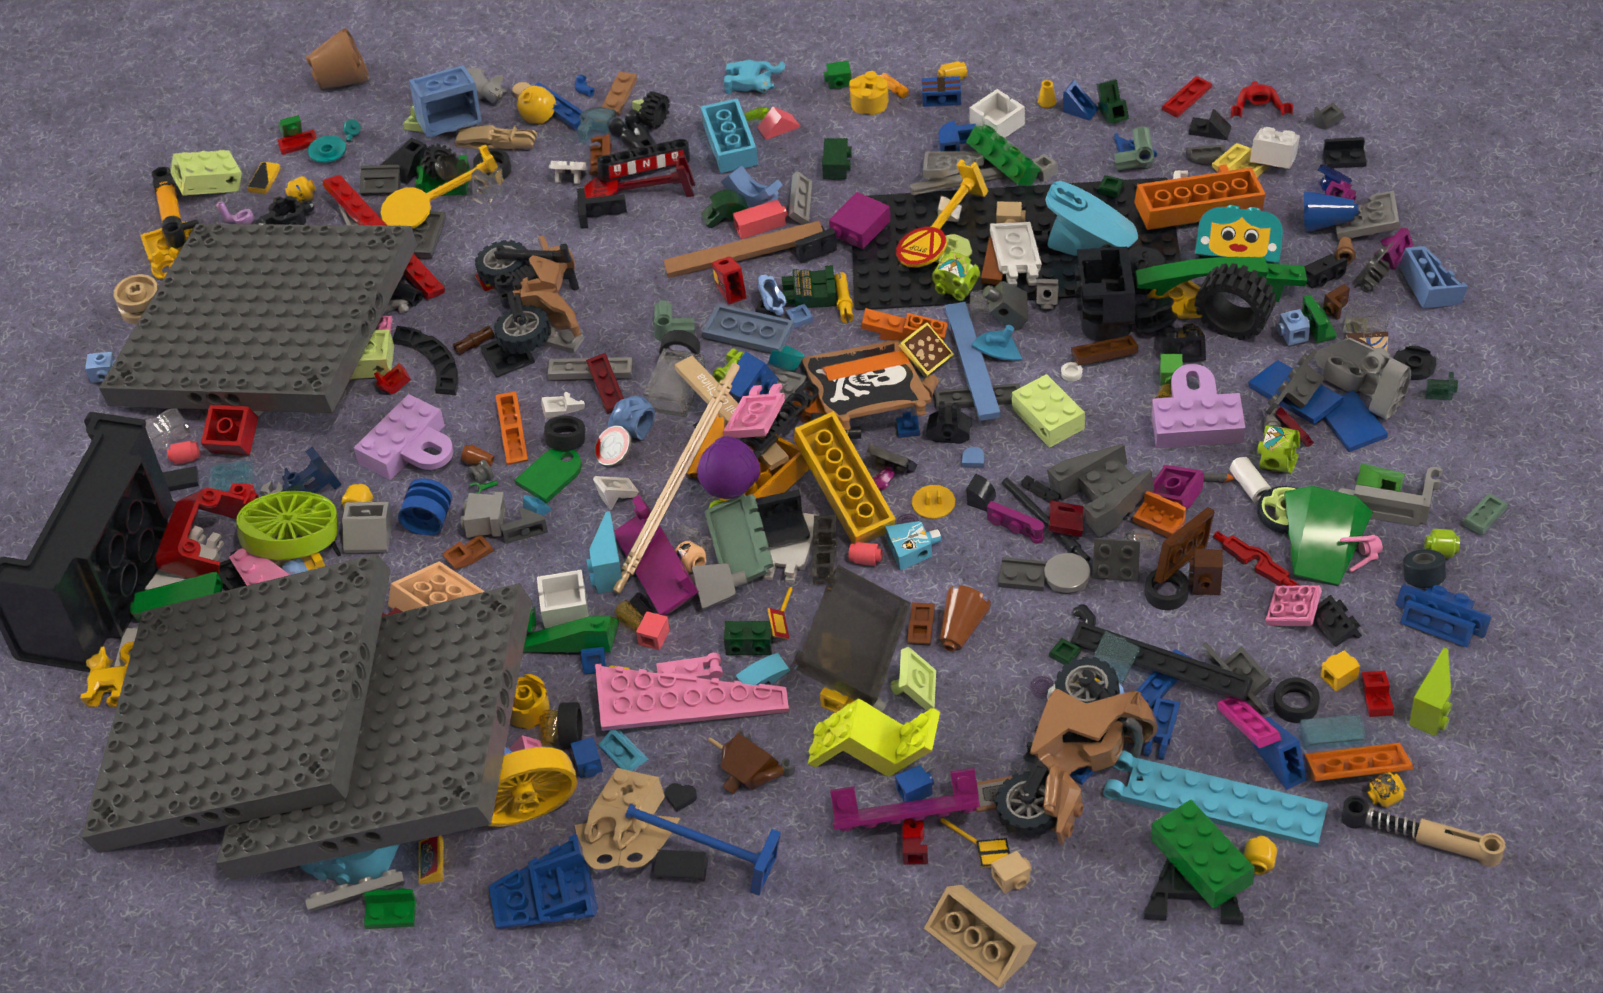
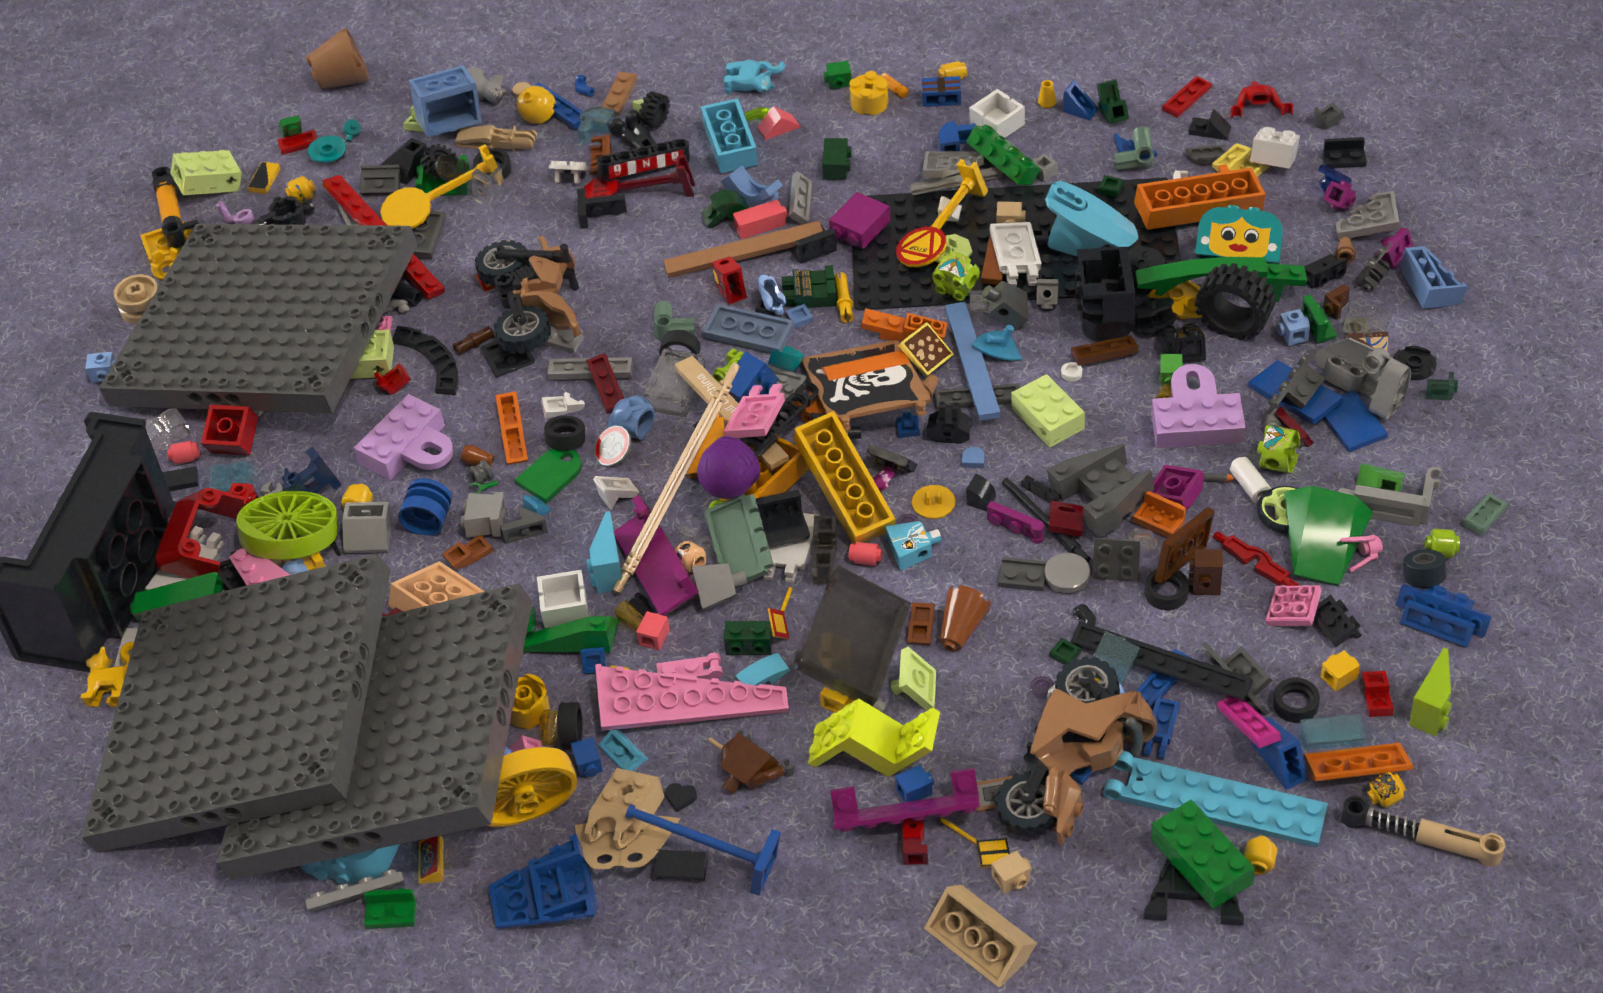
(1327, 211): blue cone -> none

